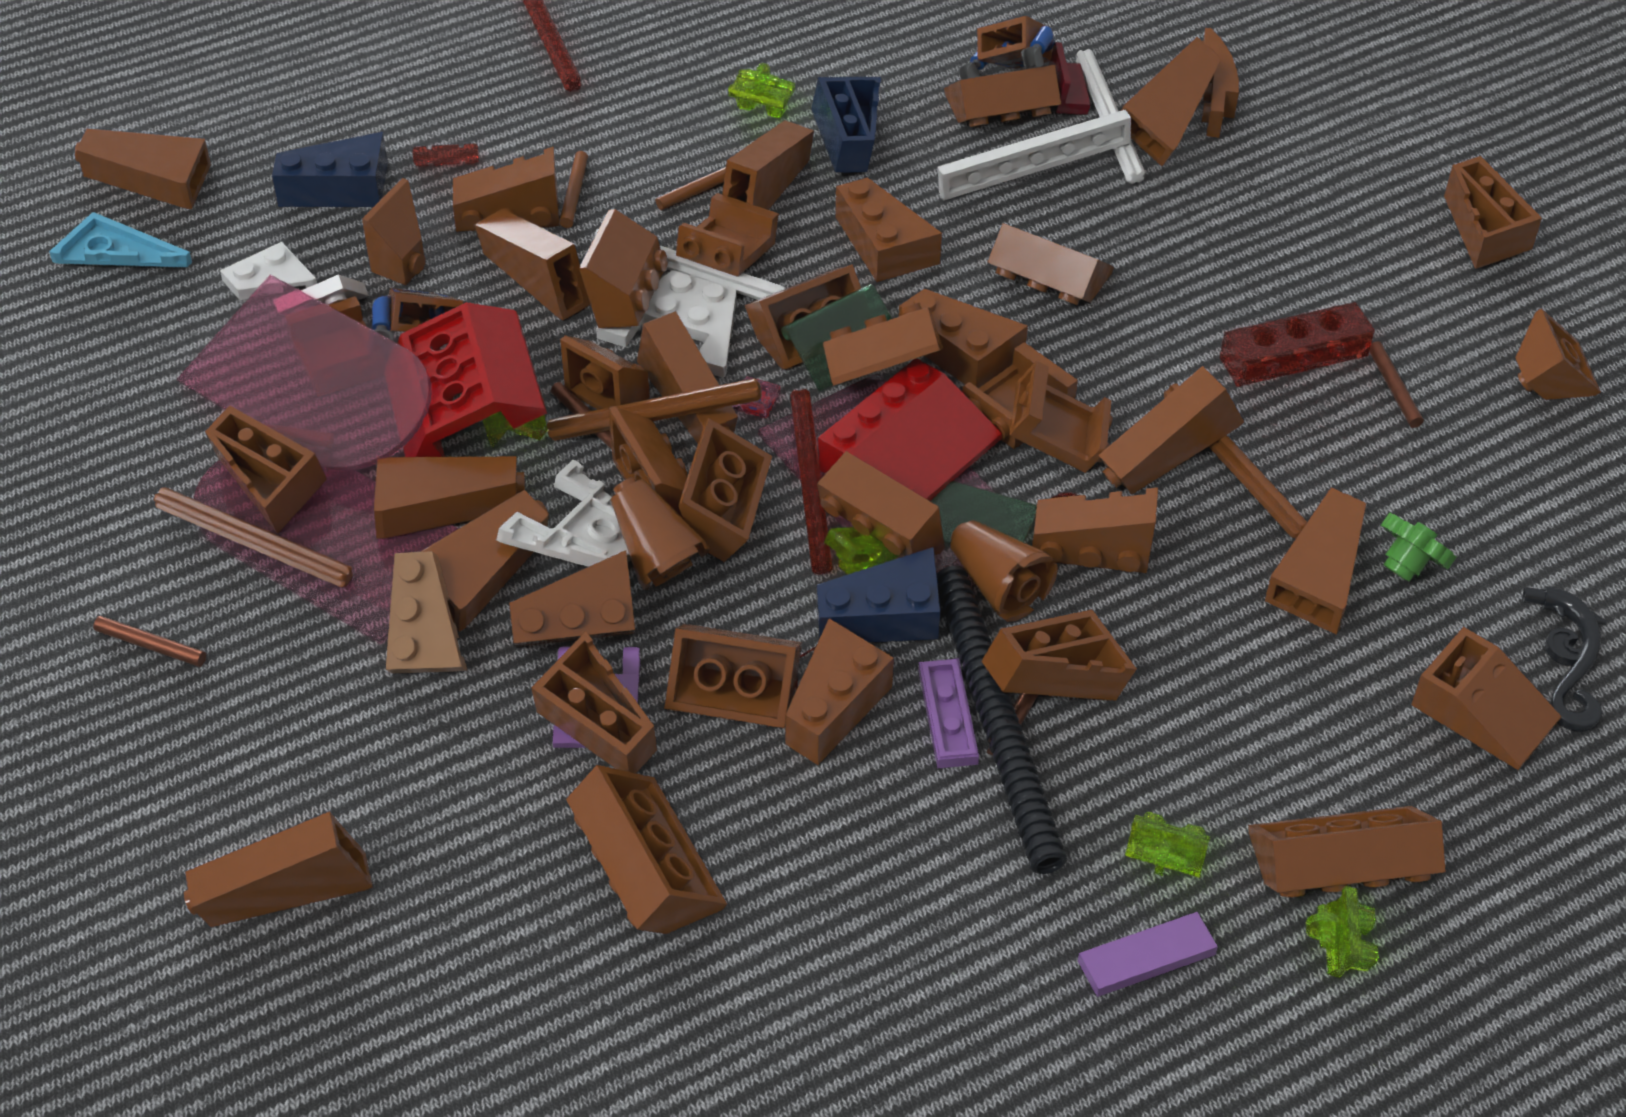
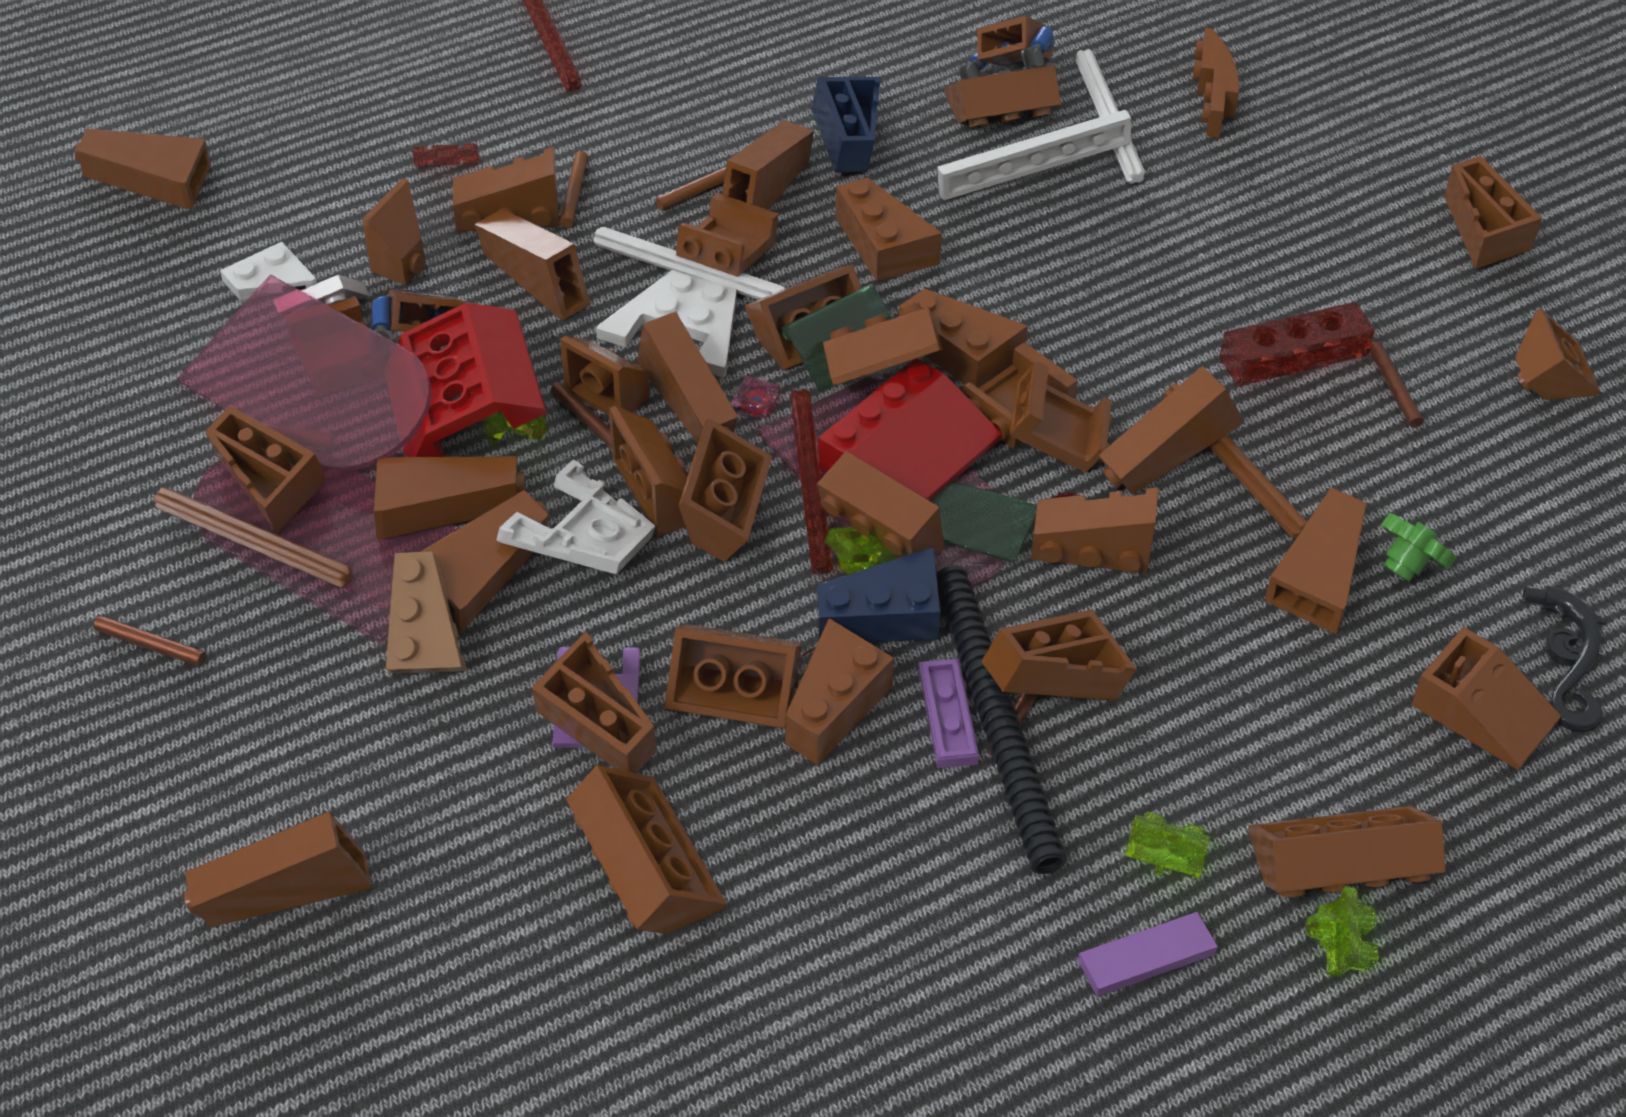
(108, 242): medium azure wing -> none
(332, 173): dark blue wedge -> none
(588, 601): dark orange wedge -> none
(622, 271): dark orange slope -> none
(654, 533): dark orange cone -> none
(658, 408): dark orange axle -> none
(761, 88): clear neon green hips -> none
(1004, 568): dark orange cone -> none
(1048, 265): slope -> none
(1070, 83): dark red panel -> none
(1170, 99): dark orange slope -> none

